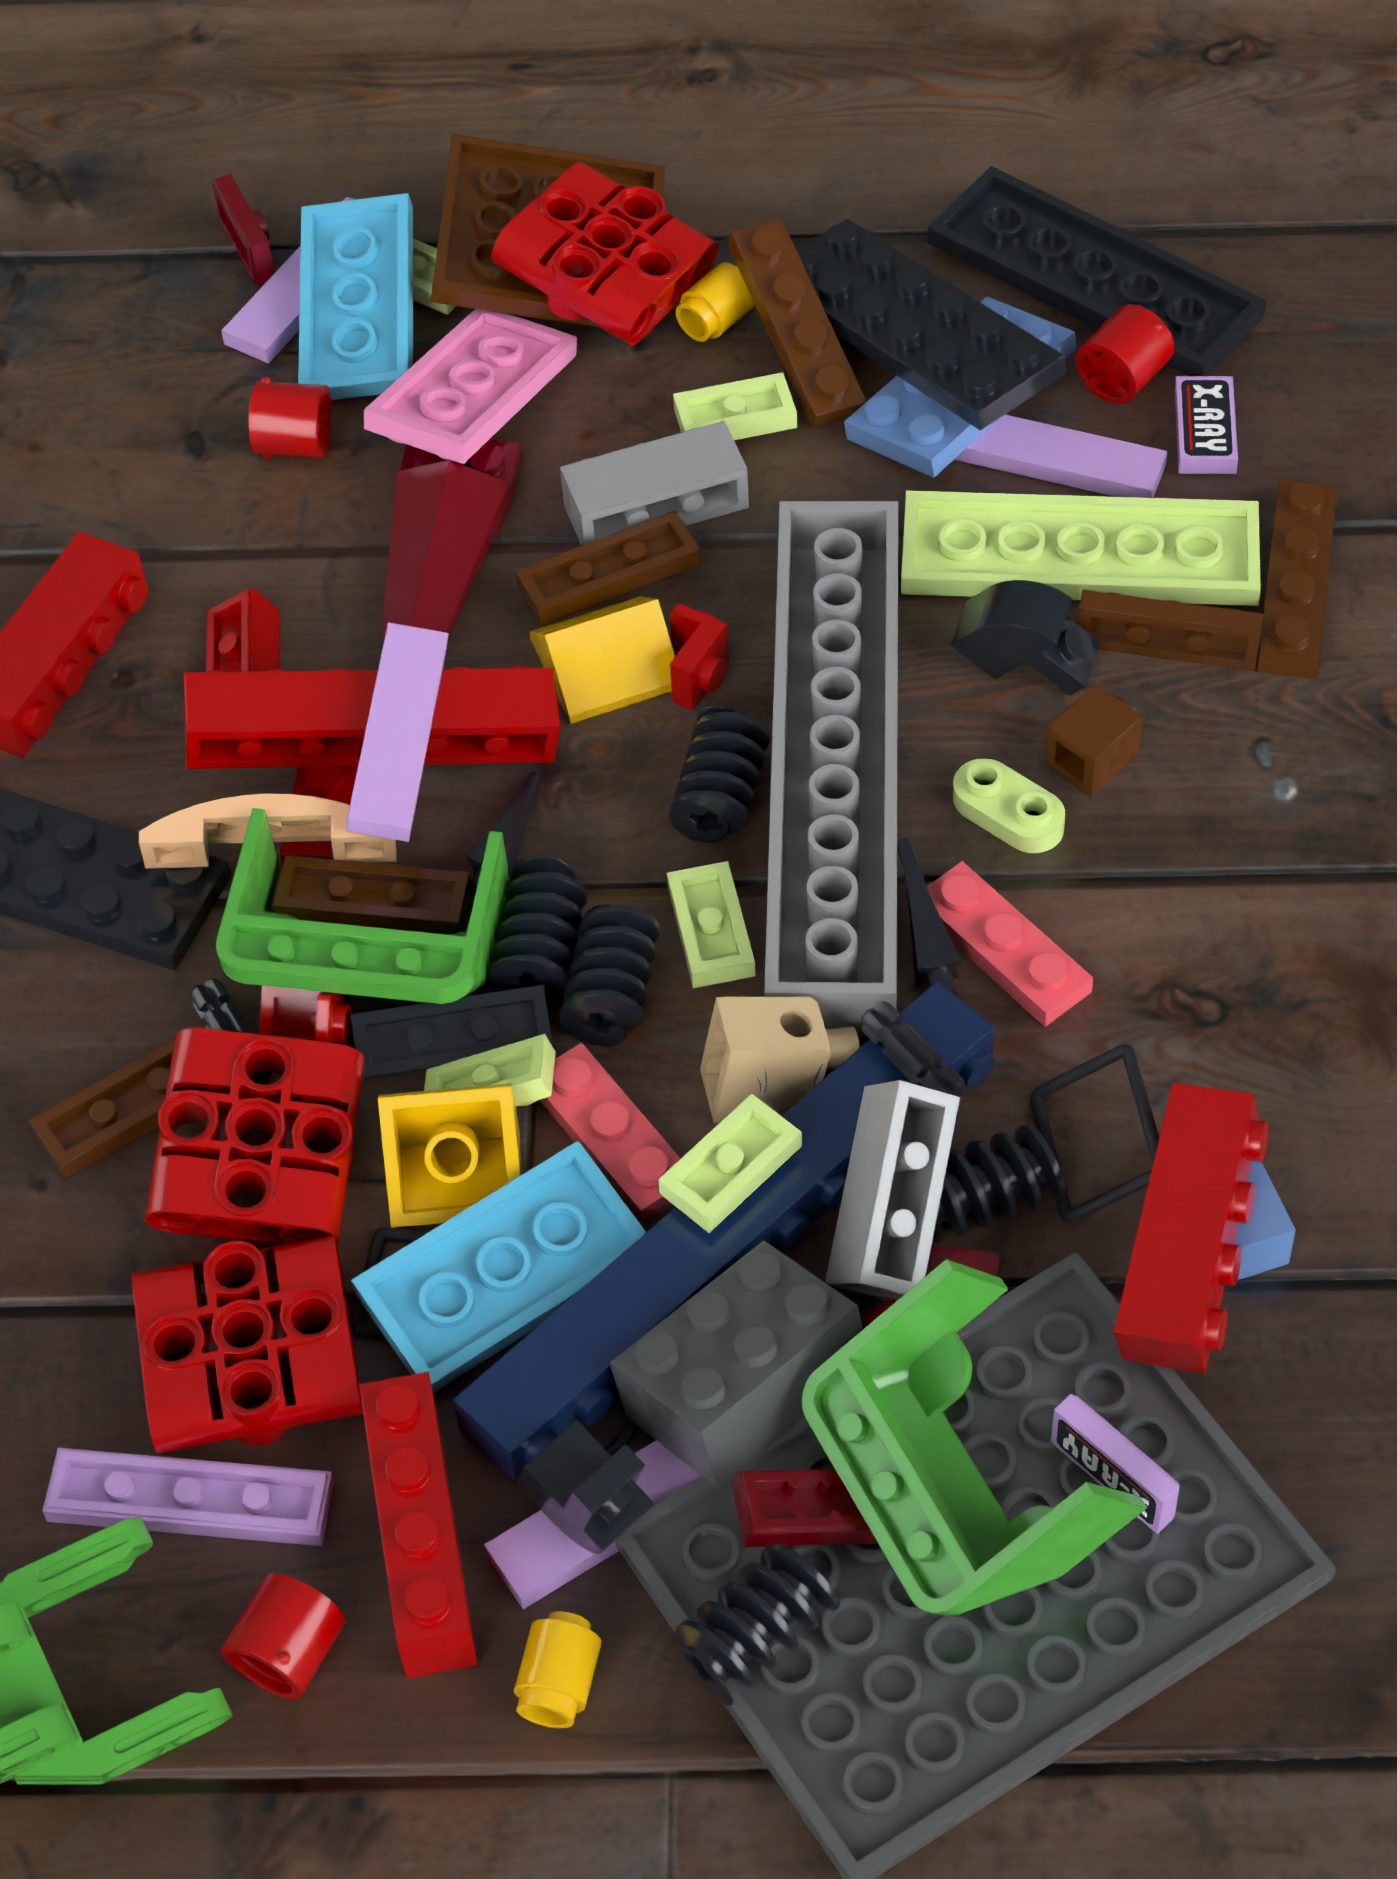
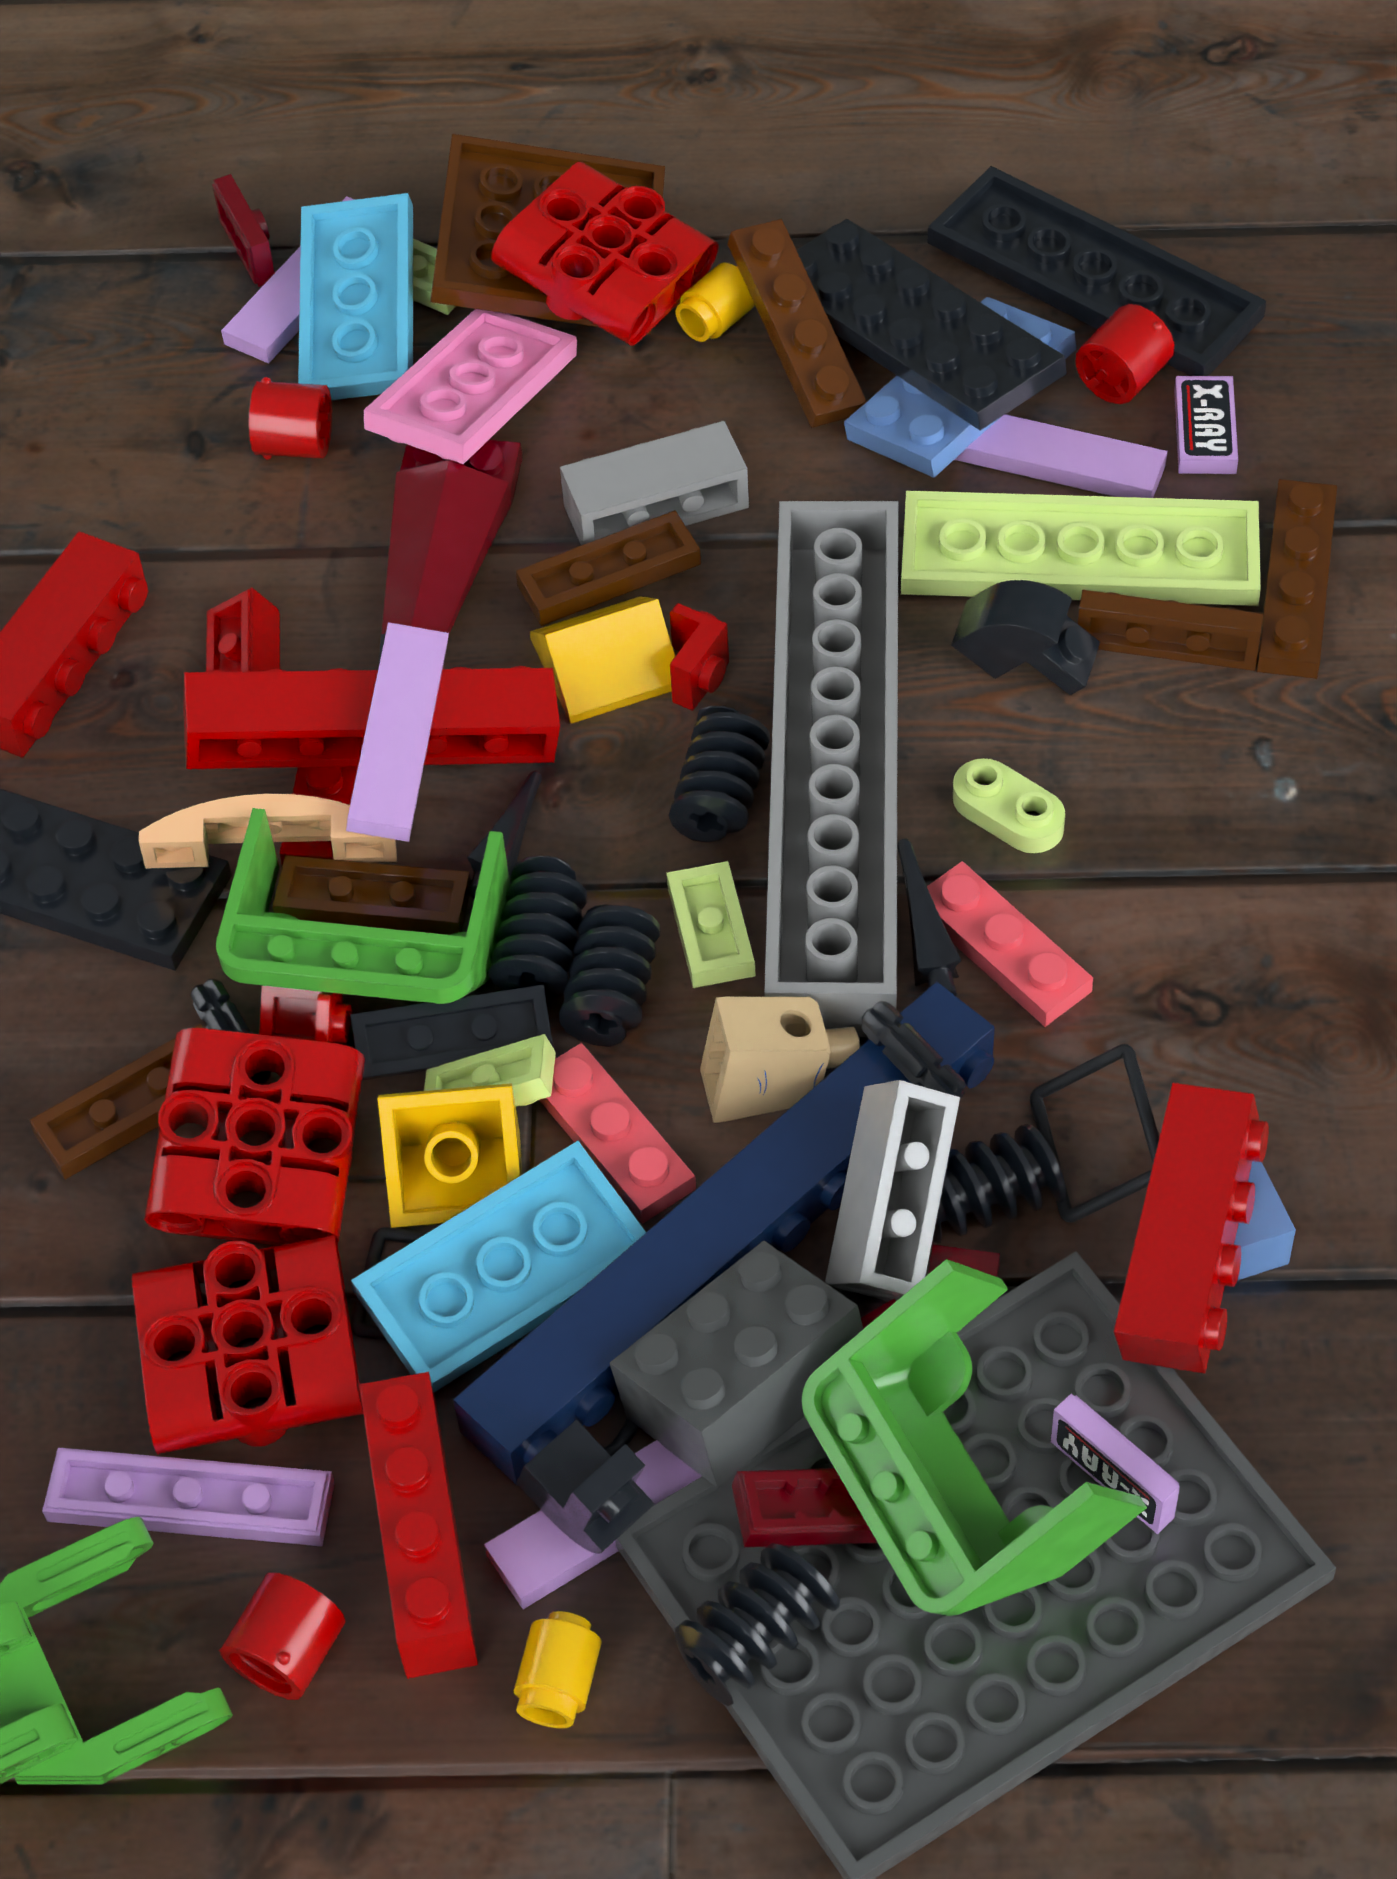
(730, 1163): yellowish green plate -> none
(746, 406): yellowish green plate -> none
(1093, 740): reddish brown brick -> none

